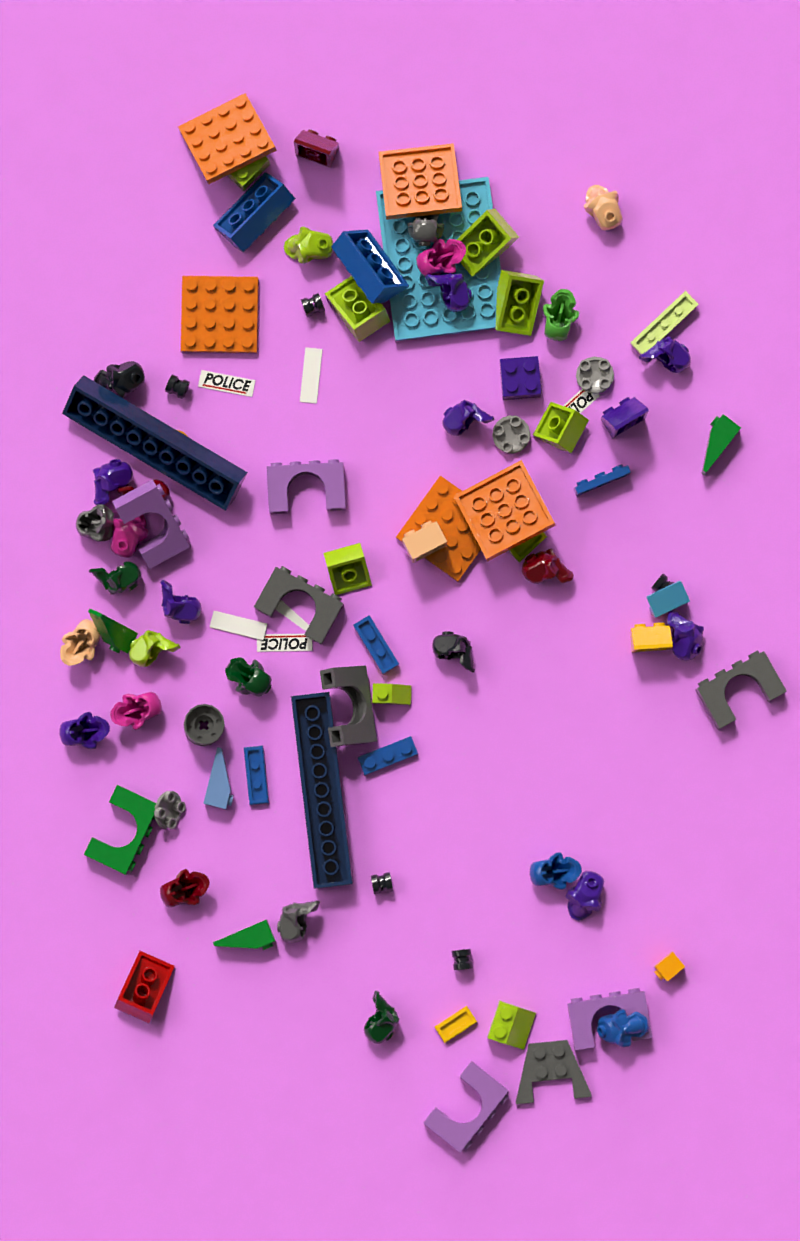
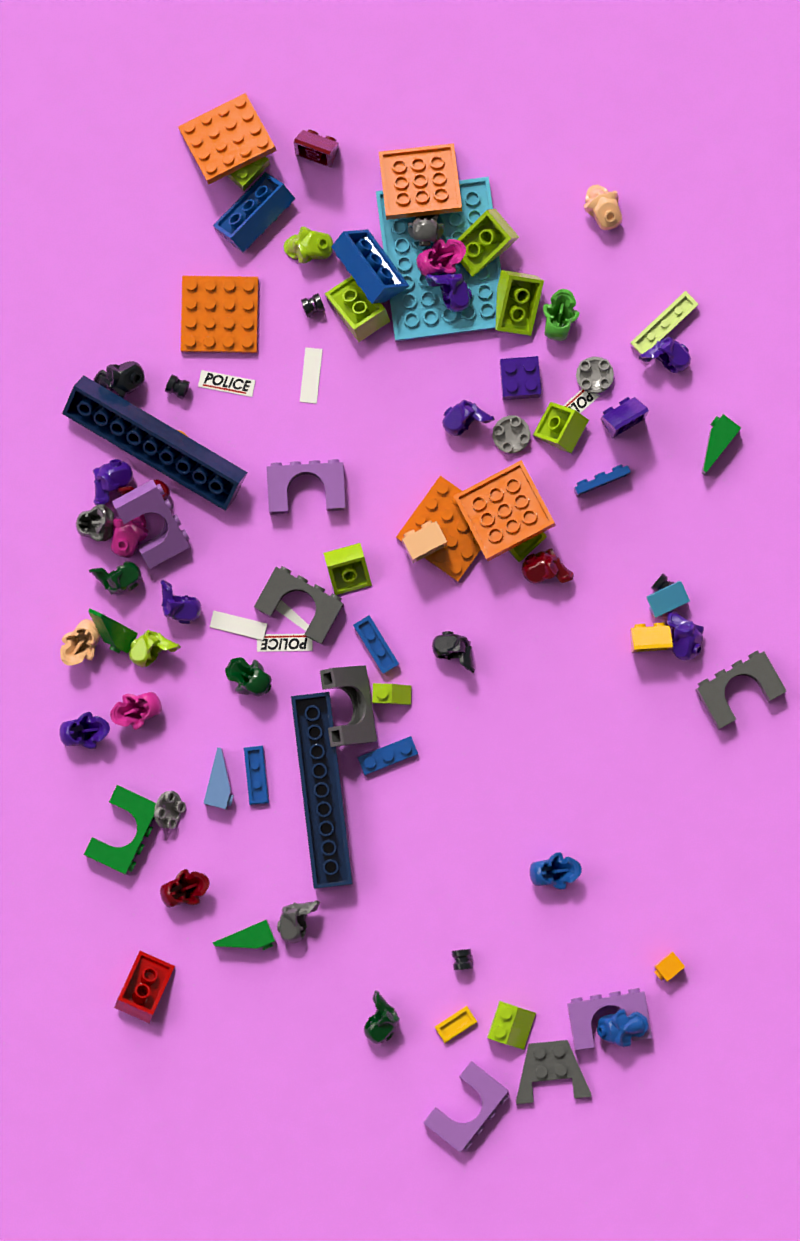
(204, 713): dark grey wheel -> none
(381, 883): black wheel -> none
(585, 895): dark purple head -> none

